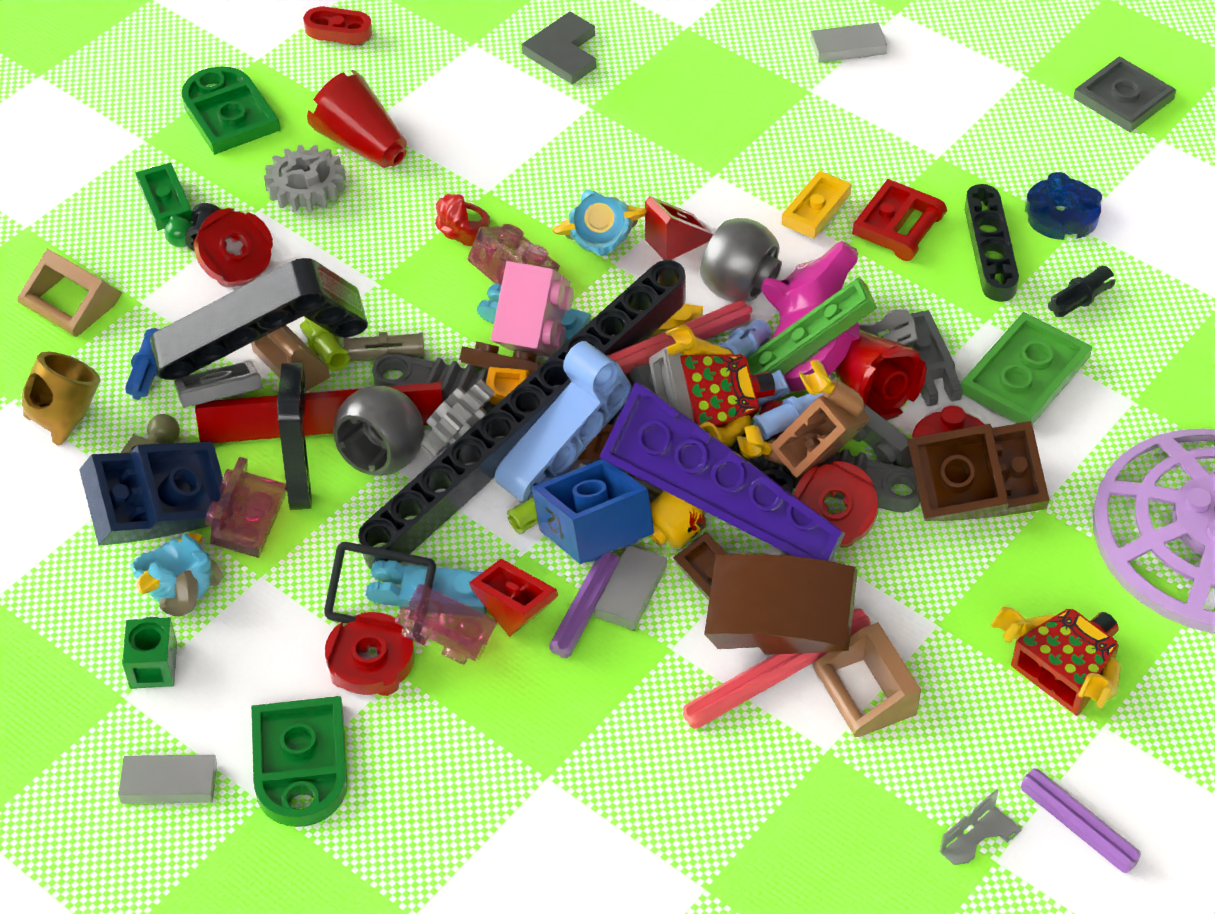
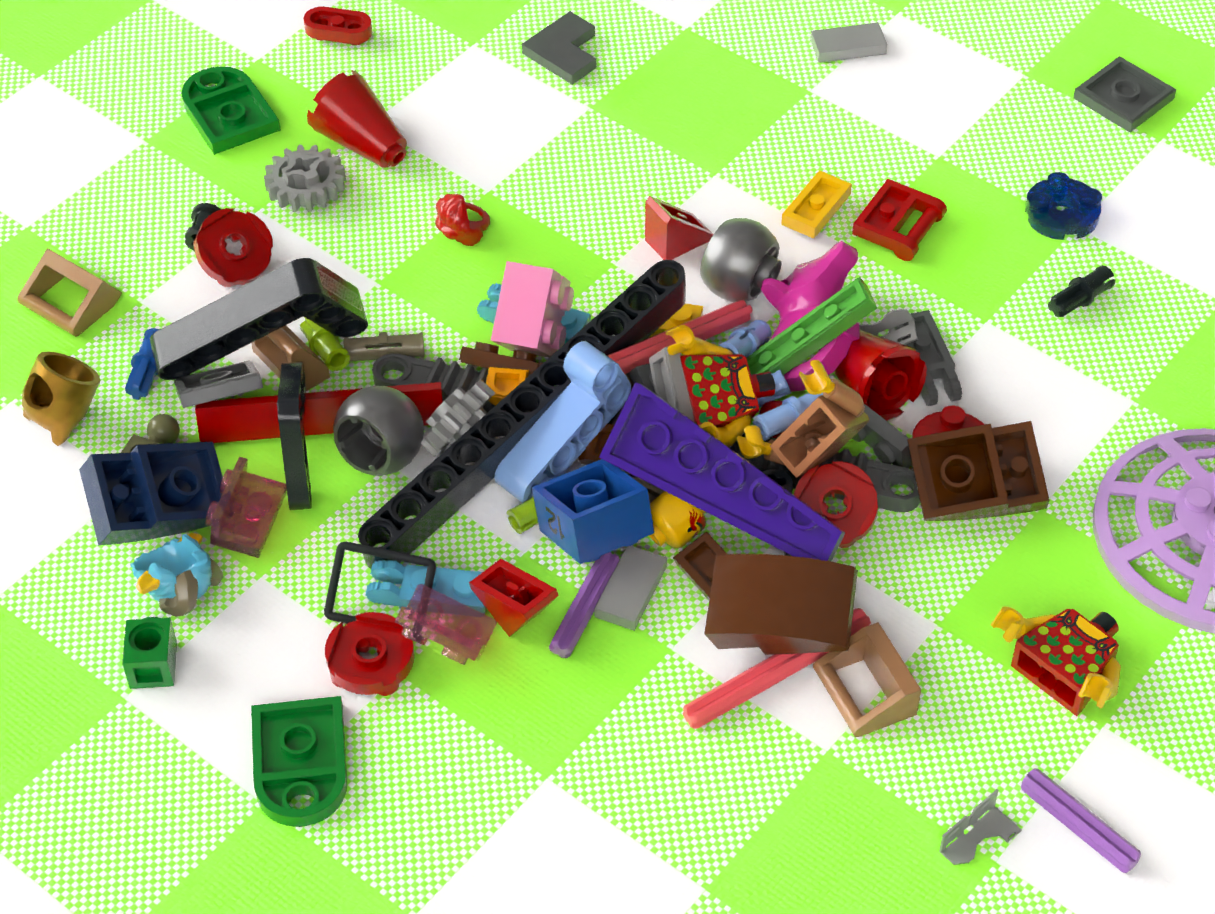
(166, 202): green plate -> none
(167, 779): light grey tile -> none
(505, 243): bracket -> none
(599, 222): medium azure hair -> none
(991, 241): black beam -> none
(1025, 369): bright green plate -> none

